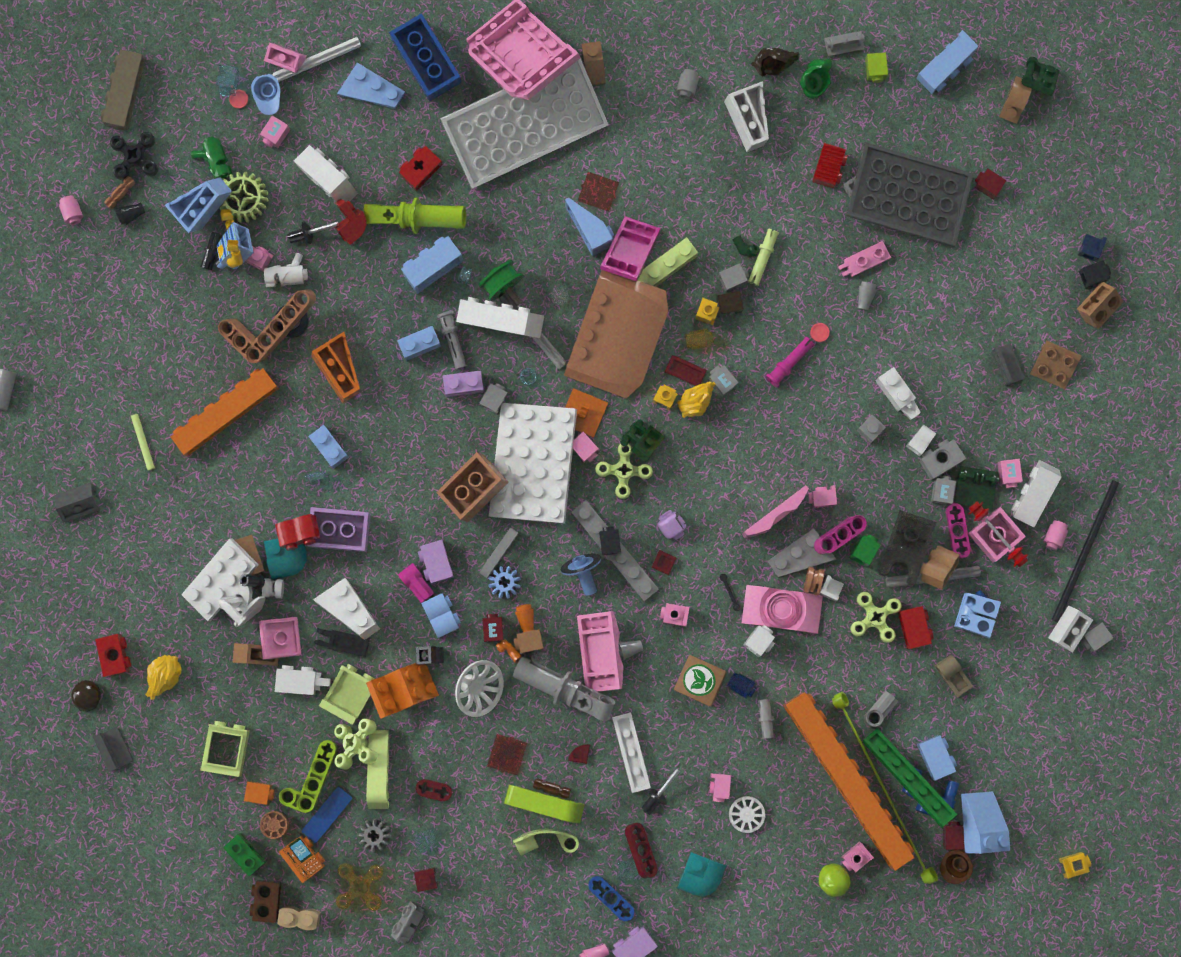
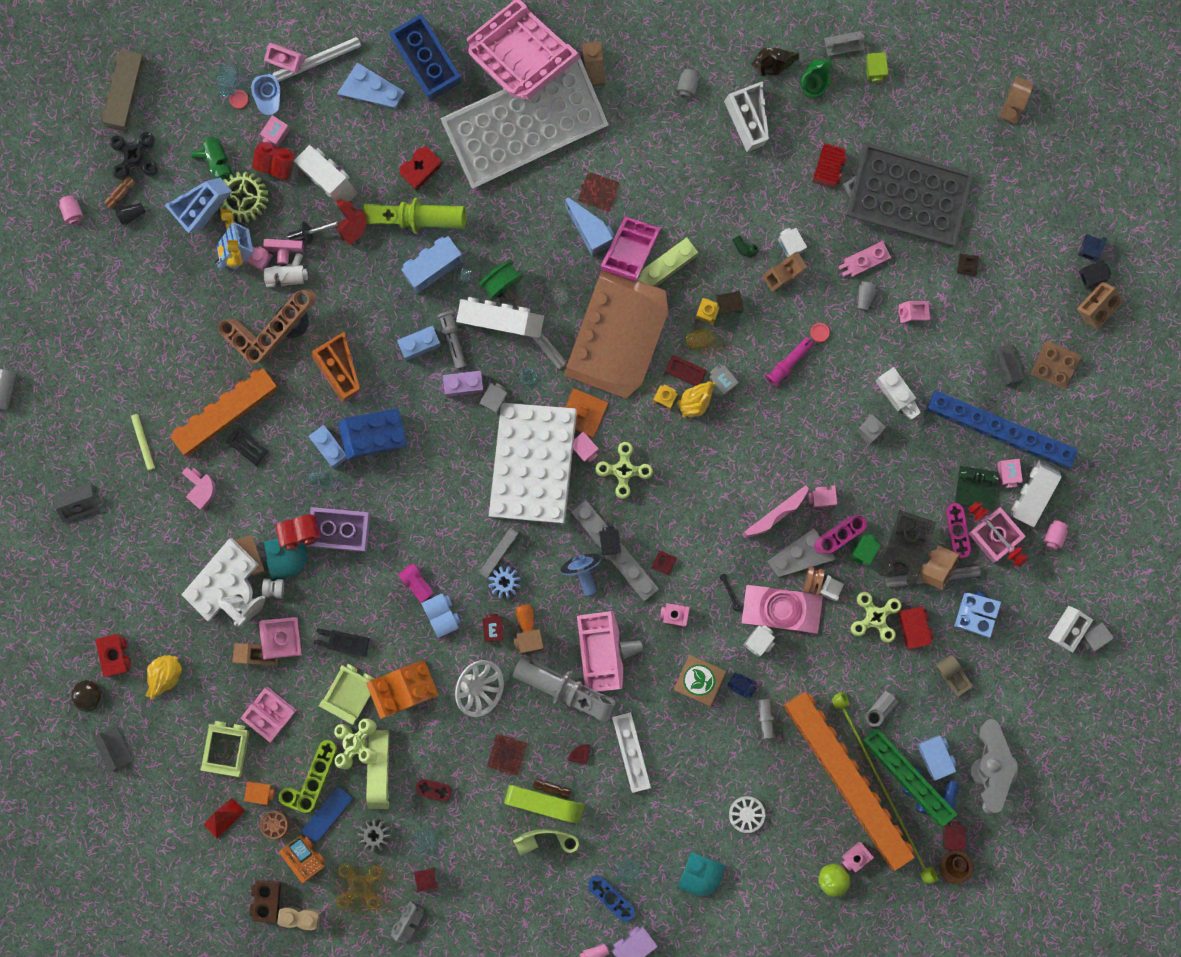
(204, 490): none -> bright pink brick
(211, 251): black axle -> none
(224, 818): none -> red slope
(244, 854): green brick -> none
(256, 581): black pin -> none
(259, 456): none -> black tile
(268, 714): none -> bright pink slope
(273, 160): none -> red brick
(283, 248): none -> bright pink tile
(299, 681): white hinge -> none
(348, 608): white wedge -> none
(372, 433): none -> blue brick
(433, 655): black leg -> none
(436, 562): lavender brick -> none
(472, 487): nougat brick -> none
(510, 649): orange arm -> none
(631, 838): dark red beam -> none
(648, 442): dark green plate -> none
(656, 796): black piece -> none
(672, 525): lavender head -> none
(720, 787): bright pink brick -> none
(733, 277): light grey brick -> none
(763, 257): yellowish green pin -> none
(785, 272): none -> medium nougat brick
(792, 242): none -> white brick
(914, 311): none -> bright pink bracket
(921, 440): white leg -> none
(933, 466): light grey brick -> none
(943, 490): light grey brick -> none
(948, 63): light blue wedge -> none
(967, 264): none -> dark brown tile
(983, 824): light blue slope -> none
(989, 183): dark red brick -> none
(995, 769): none -> light grey piece
(1001, 430): none -> blue brick
(1046, 77): dark green plate -> none
(1075, 864): yellow window -> none
(1085, 551): black piece -> none

